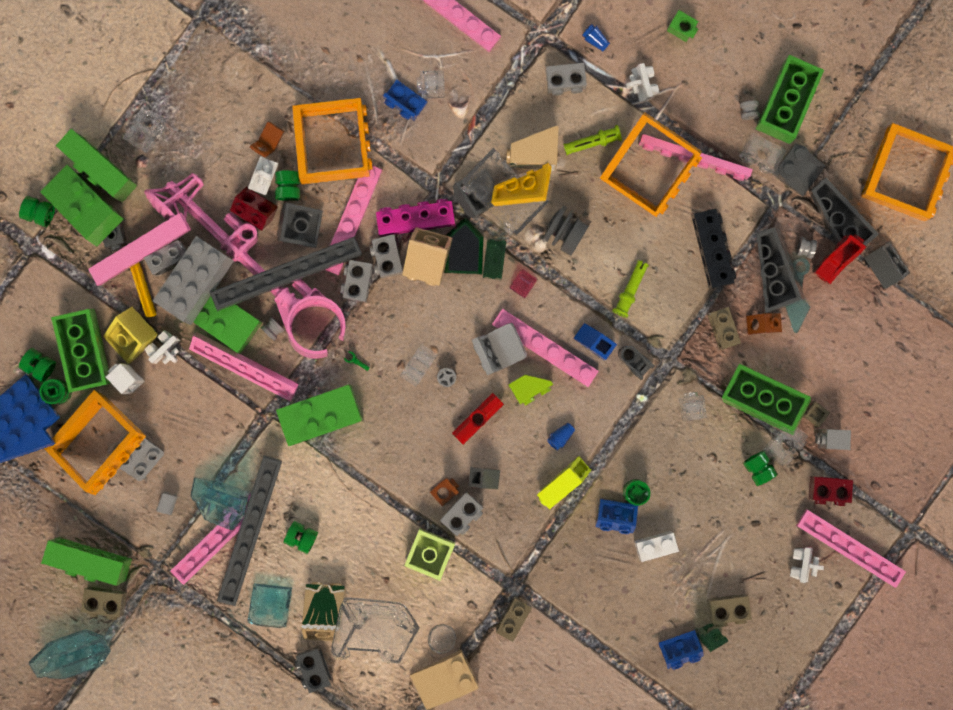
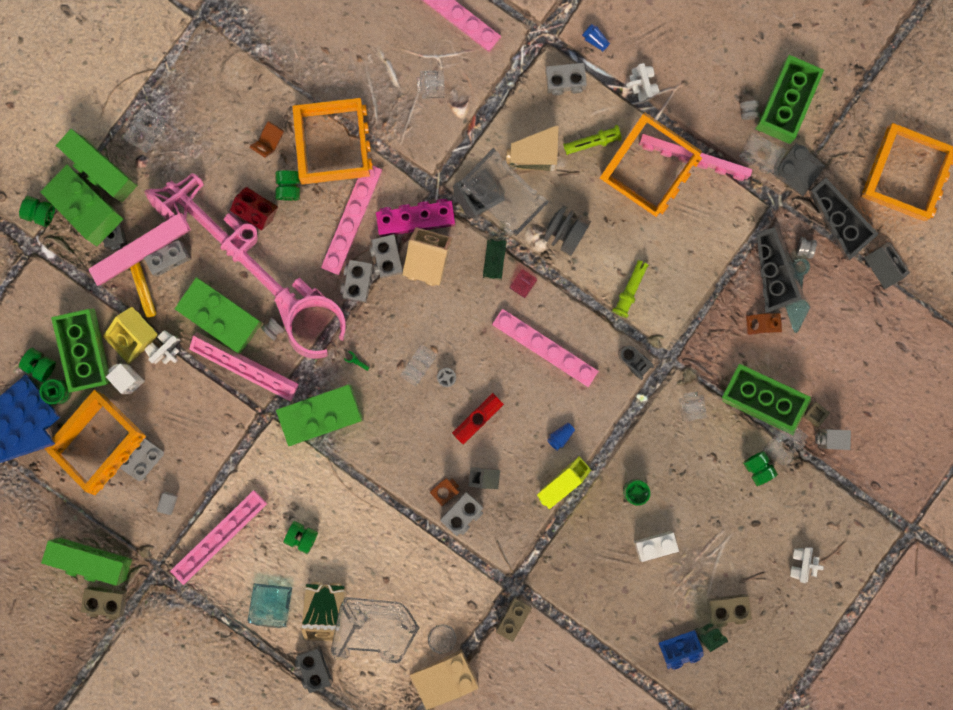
(70, 655): clear light blue wedge -> none
(193, 280): light grey brick -> none
(219, 502): clear light blue wedge -> none
(249, 530): dark grey tile -> none
(263, 175): white hips -> none
(285, 273): dark grey tile -> none
(299, 225): dark grey slope -> none
(404, 100): blue bracket -> none
(429, 554): yellowish green brick -> none
(465, 250): black tile -> none
(499, 348): light grey bracket -> none
(525, 189): yellow wing -> none
(527, 387): lime slope -> none
(595, 341): blue slope -> none
(616, 516): blue bracket -> none
(682, 18): bright green brick -> none
(713, 249): black brick -> none
(723, 328): dark tan brick -> none
(831, 486): dark red brick -> none
(839, 258): red arch -> none
(850, 548): bright pink plate -> none

